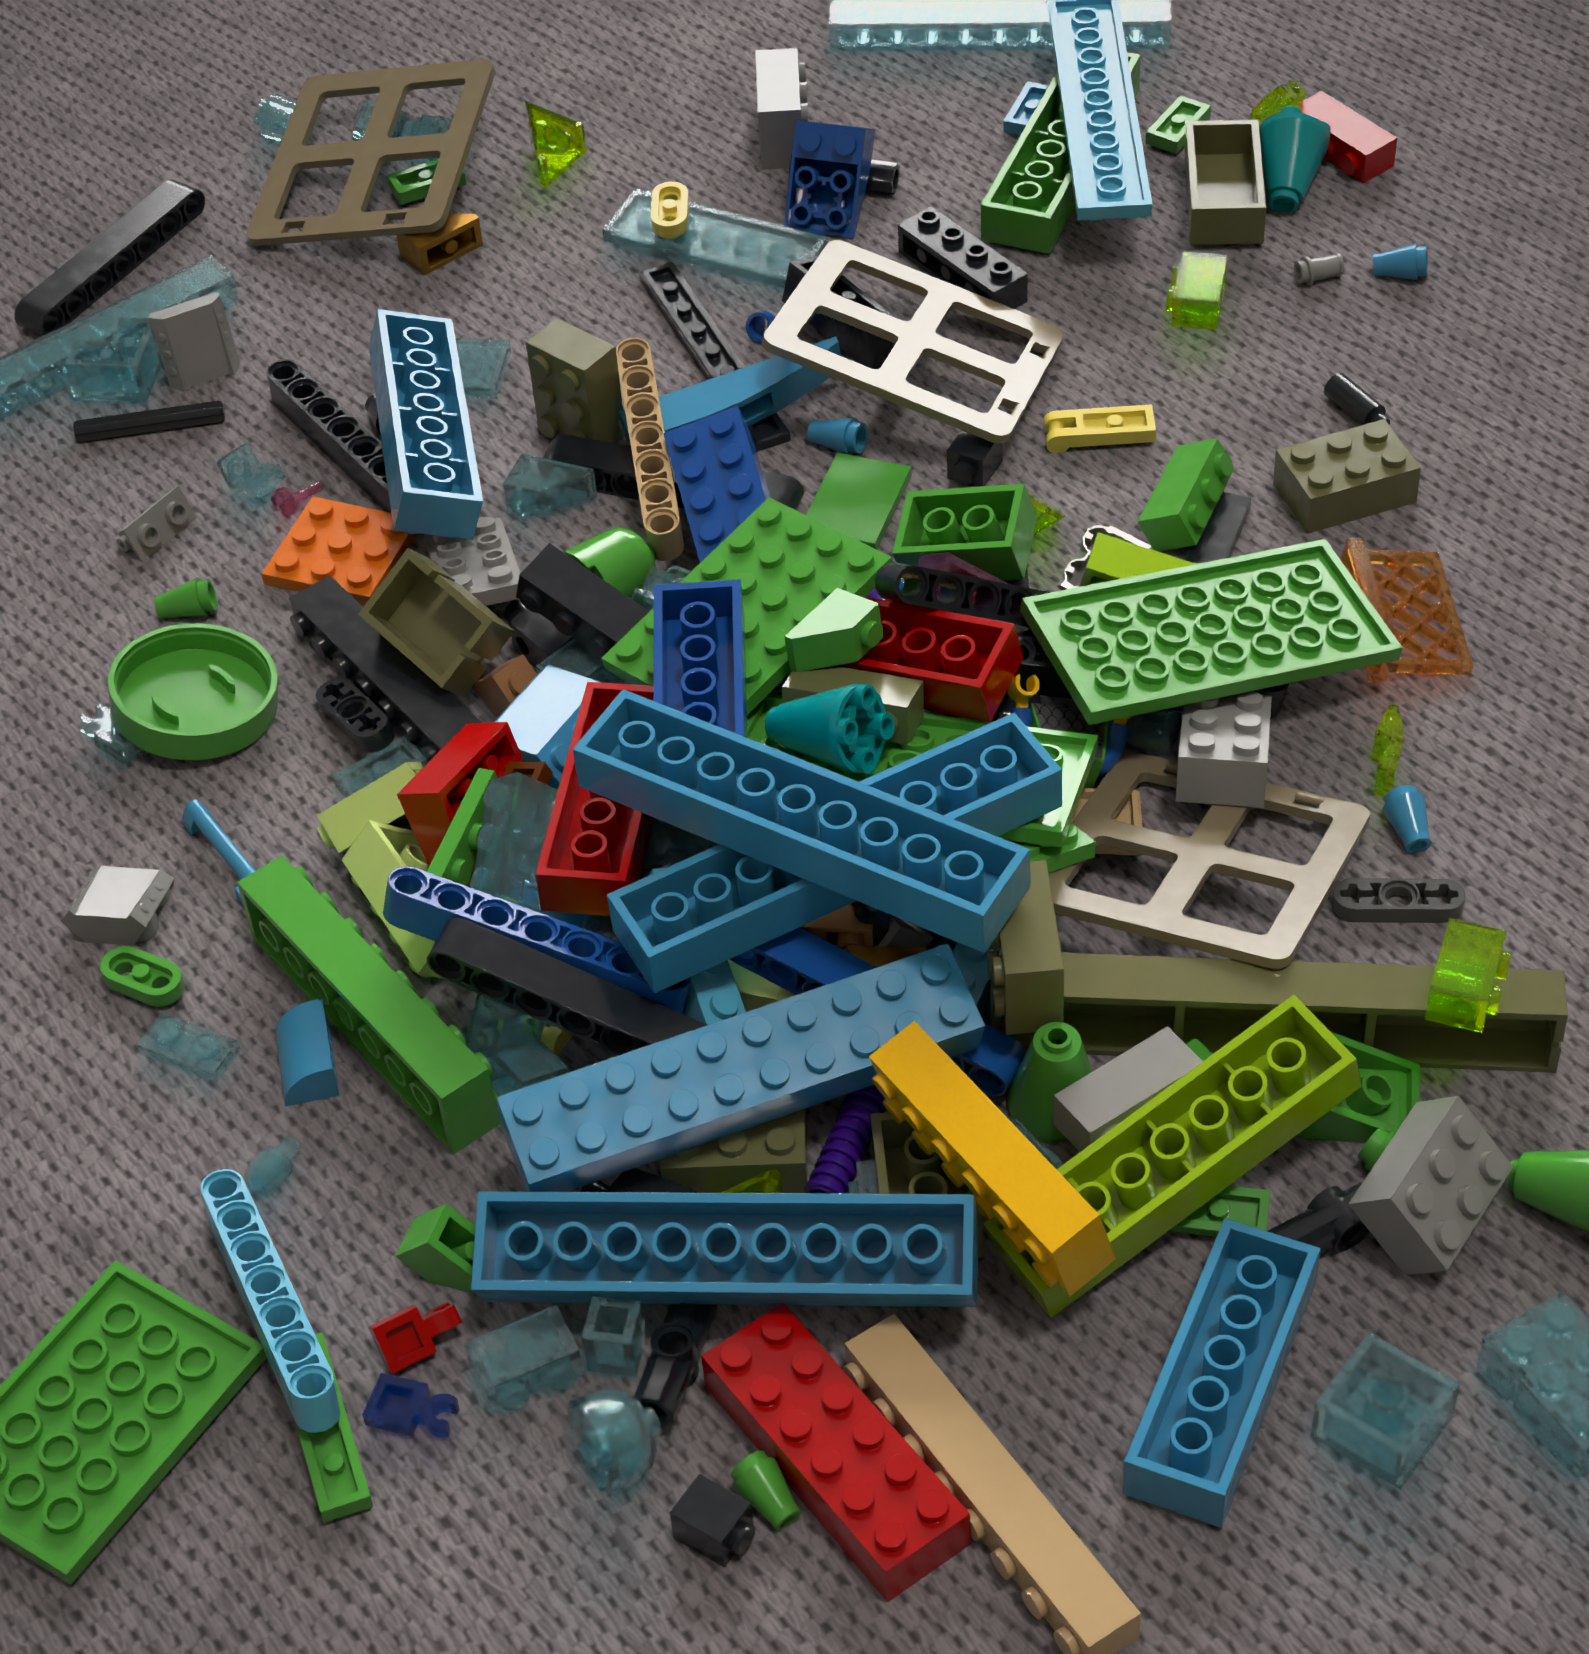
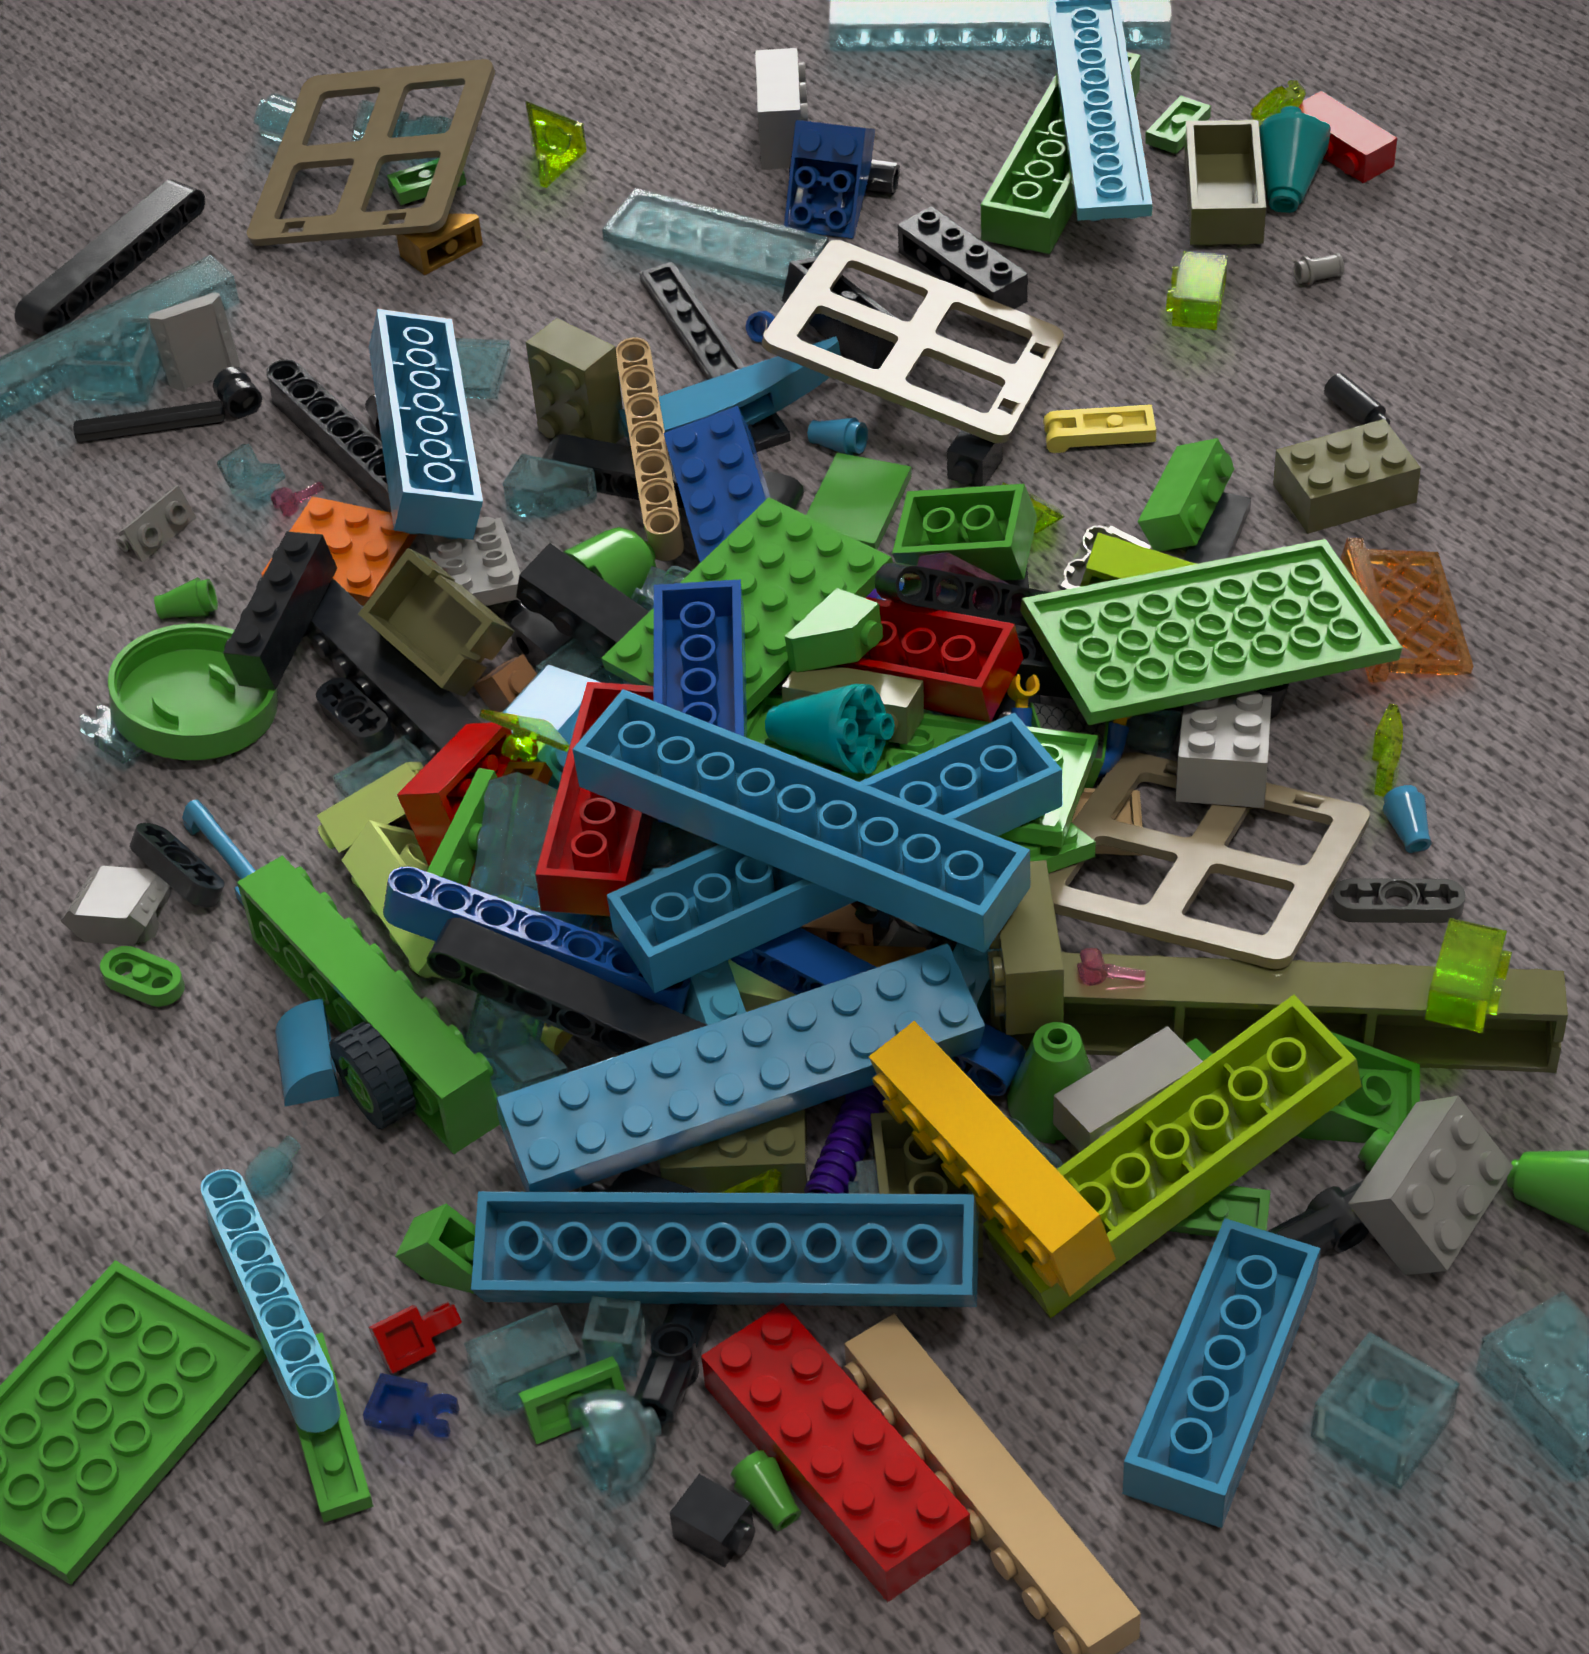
(177, 865): none -> black beam
(189, 1047): clear light blue plate -> none
(237, 392): none -> black wheel
(280, 610): none -> black brick
(372, 1075): none -> black wheel
(525, 734): none -> clear neon green piece
(548, 1403): none -> bright green plate
(670, 210): light yellow plate -> none
(1023, 108): dark azure plate -> none
(1095, 971): none -> clear pink hand
(1404, 263): dark azure cone -> none

